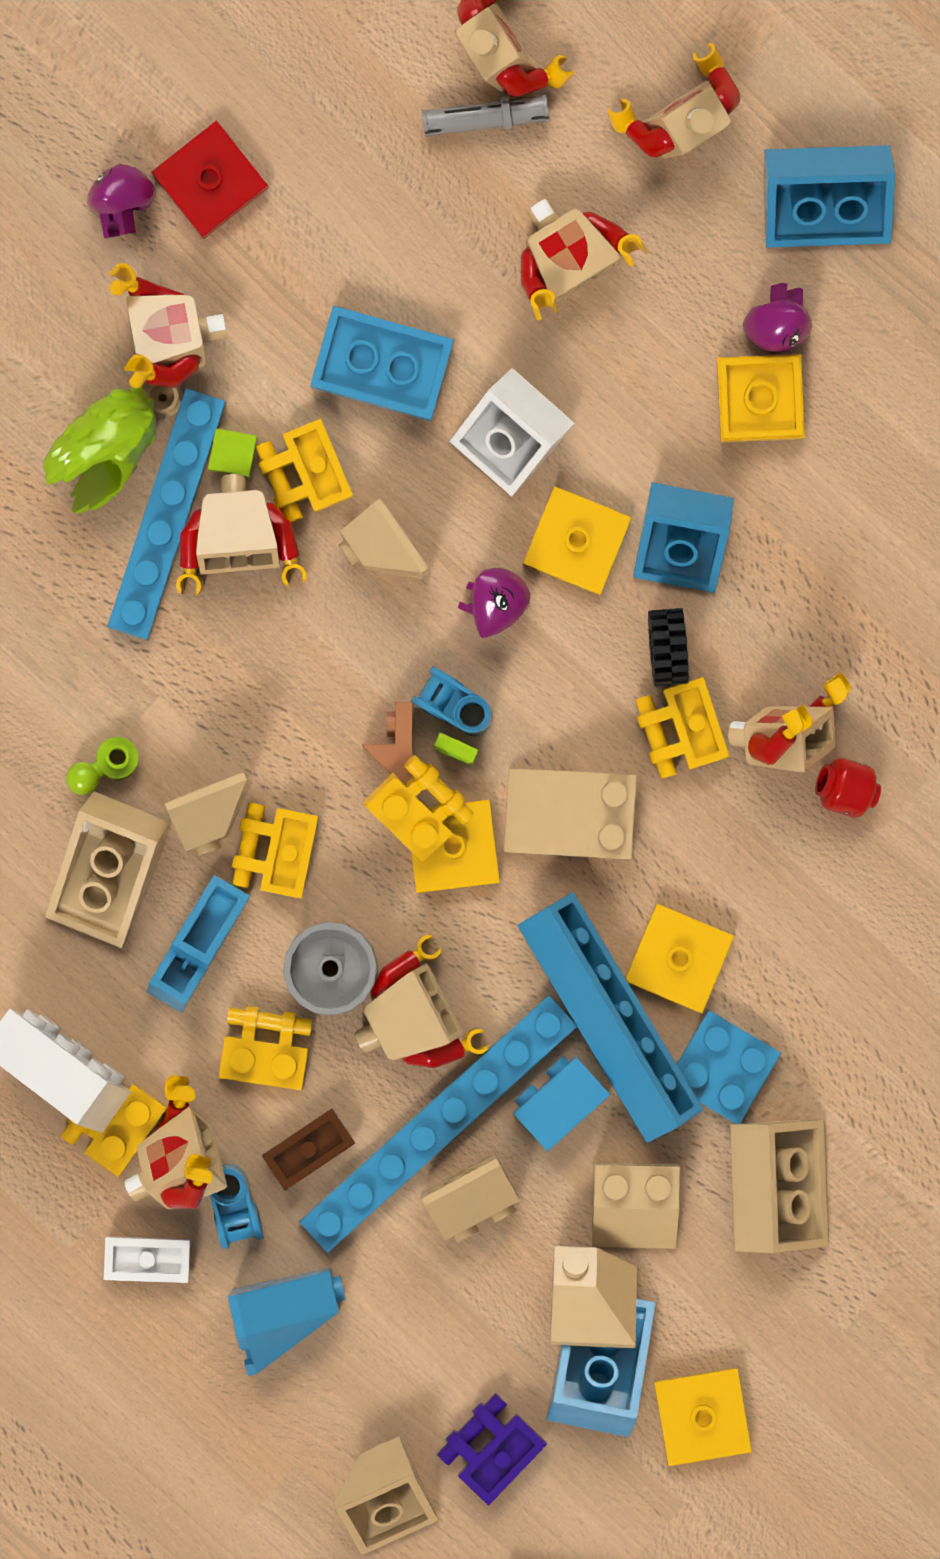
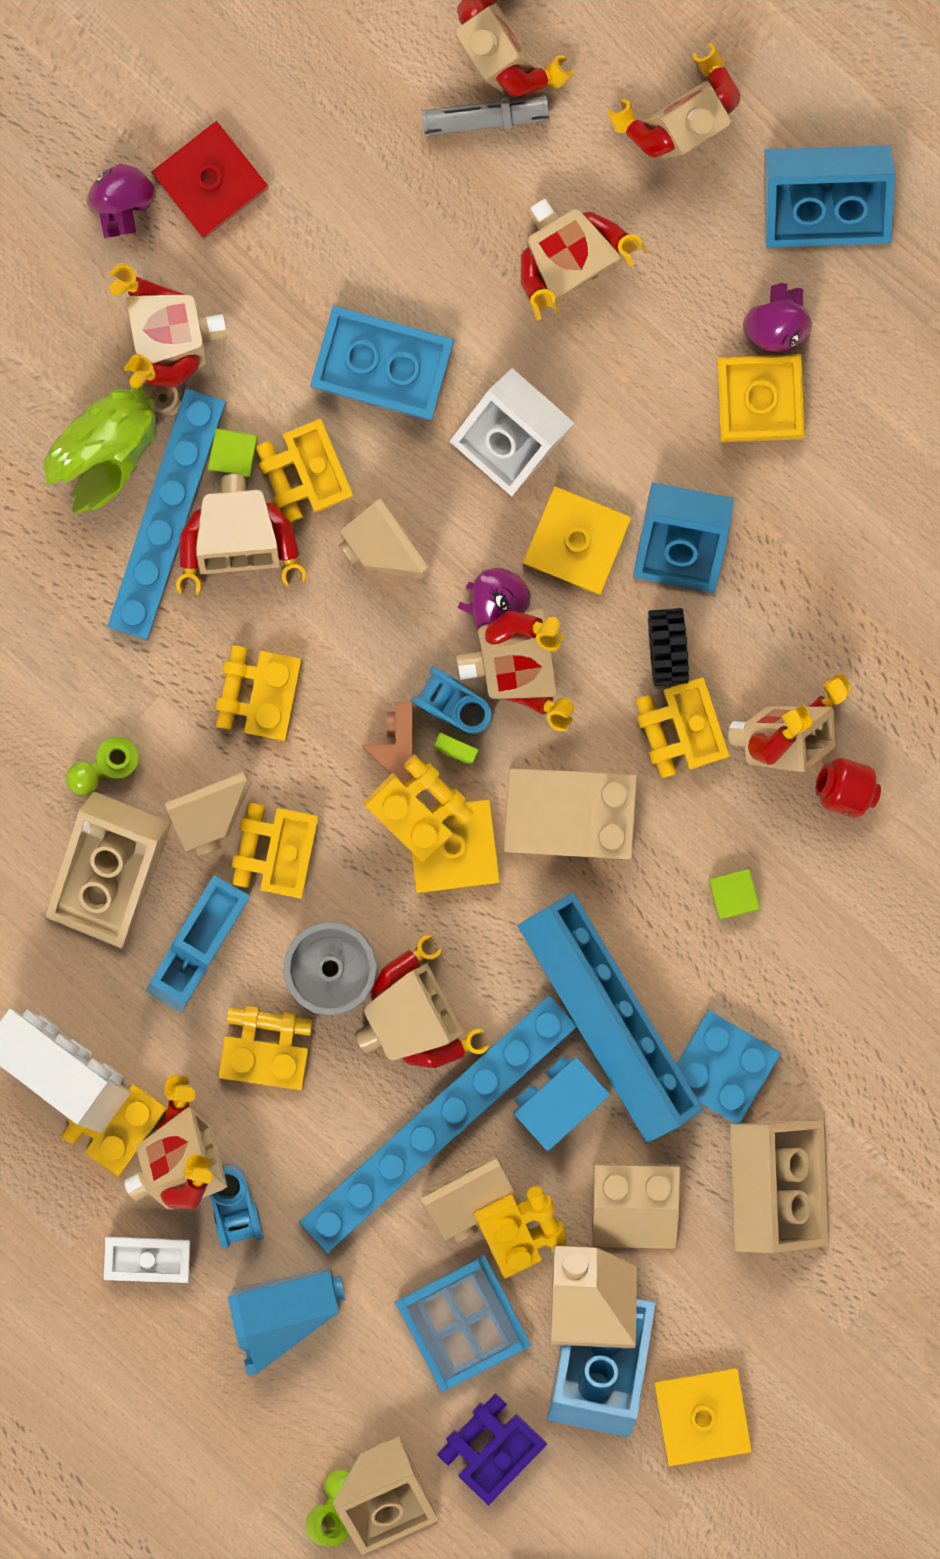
(271, 694): none -> yellow plate
(308, 1149): reddish brown plate -> none
(336, 1531): none -> lime plate
(463, 1323): none -> clear piece
(508, 1236): none -> yellow plate
(519, 663): none -> torso
(679, 958): yellow plate -> none
(734, 894): none -> lime tile

